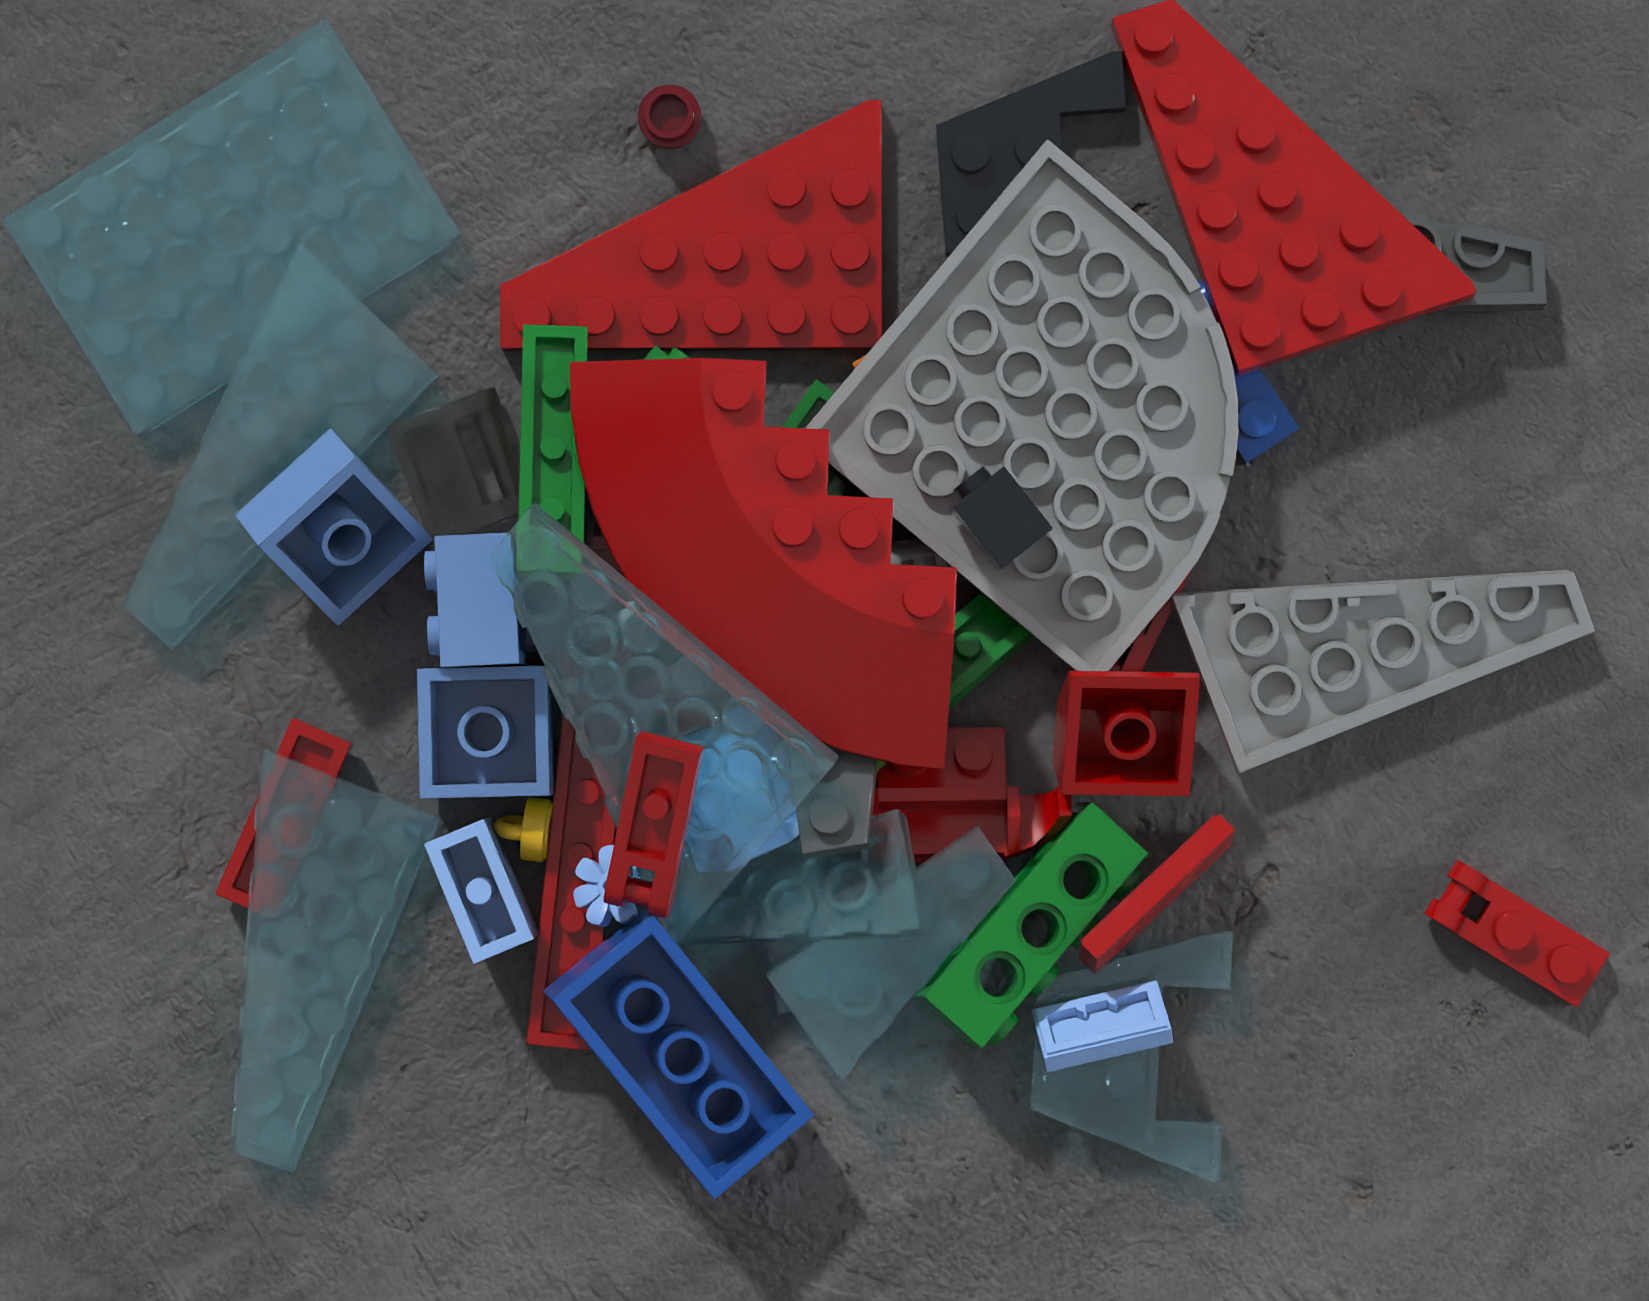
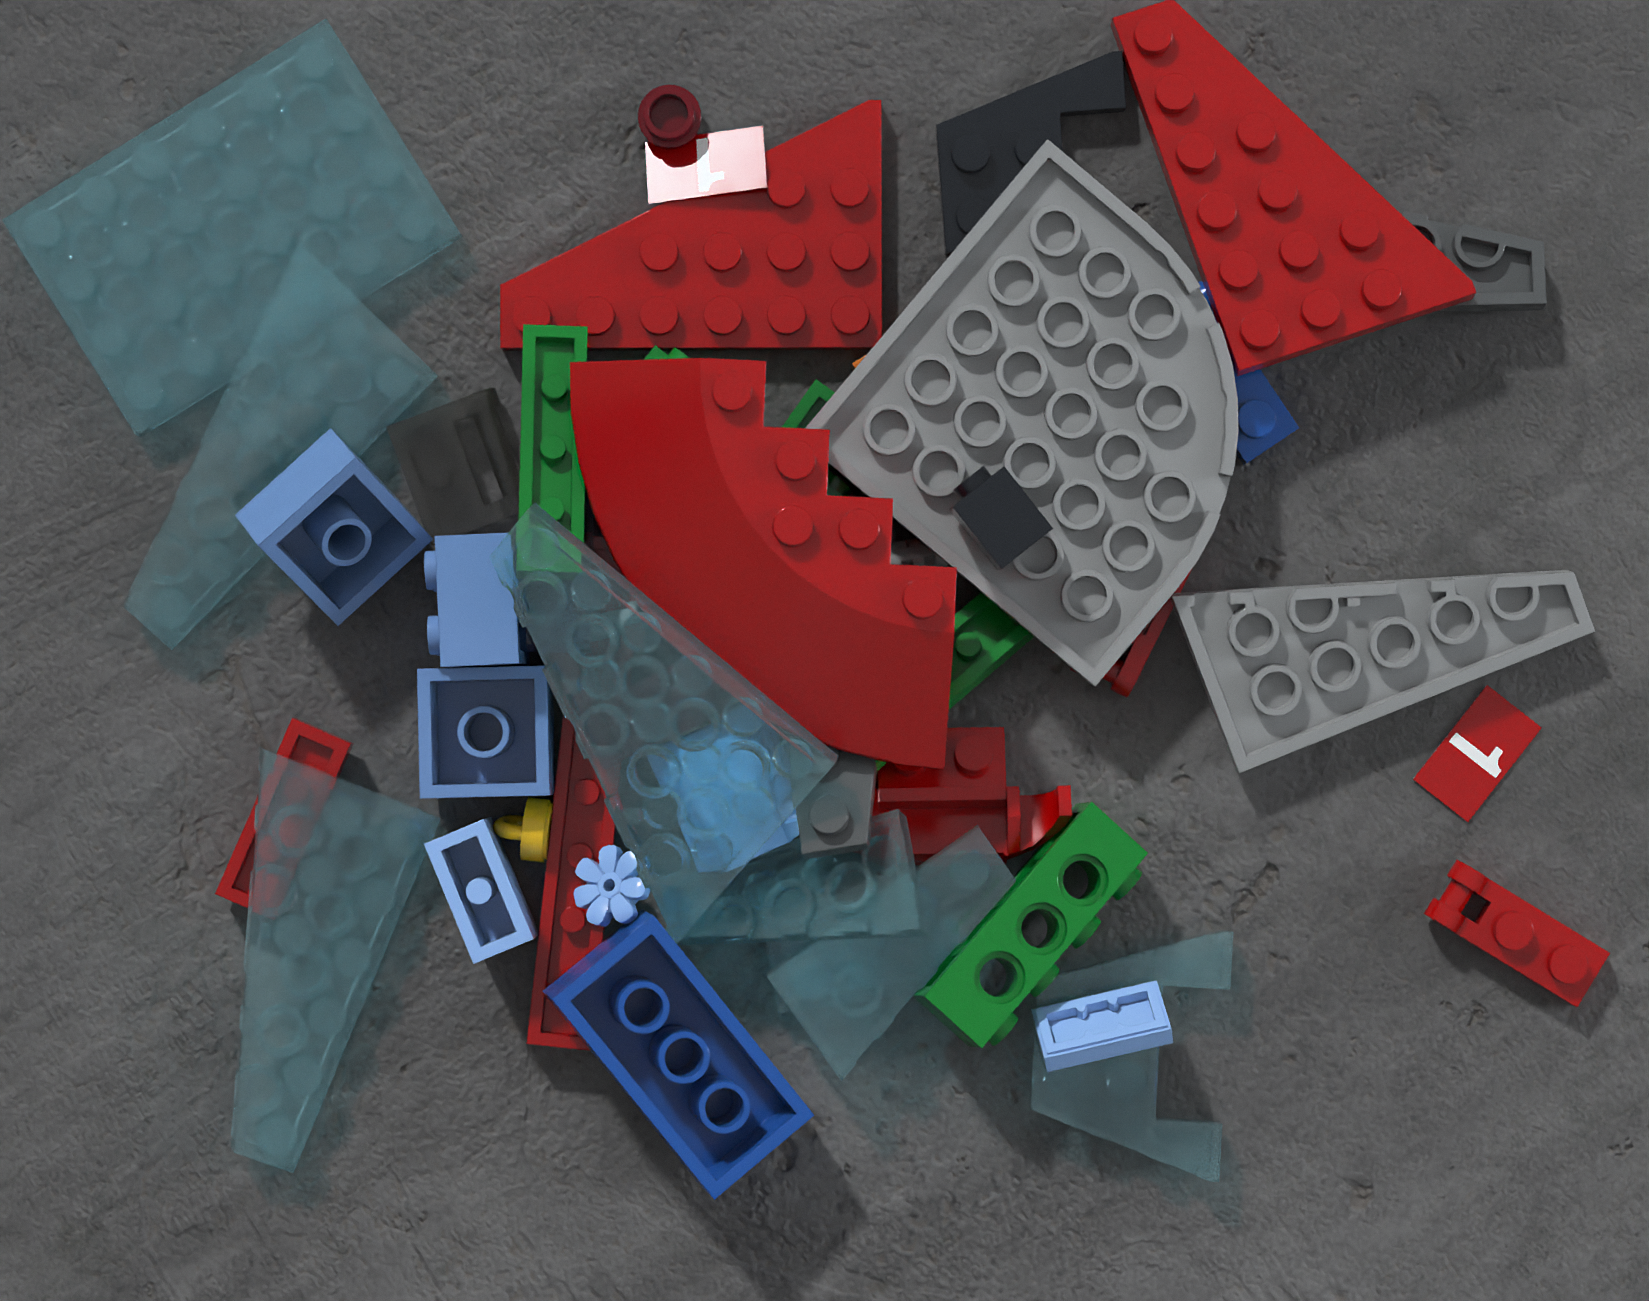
(653, 822): red plate -> none
(707, 166): none -> sticker
(1126, 733): red slope -> none
(1155, 893): red tile -> none
(1477, 753): none -> red sticker

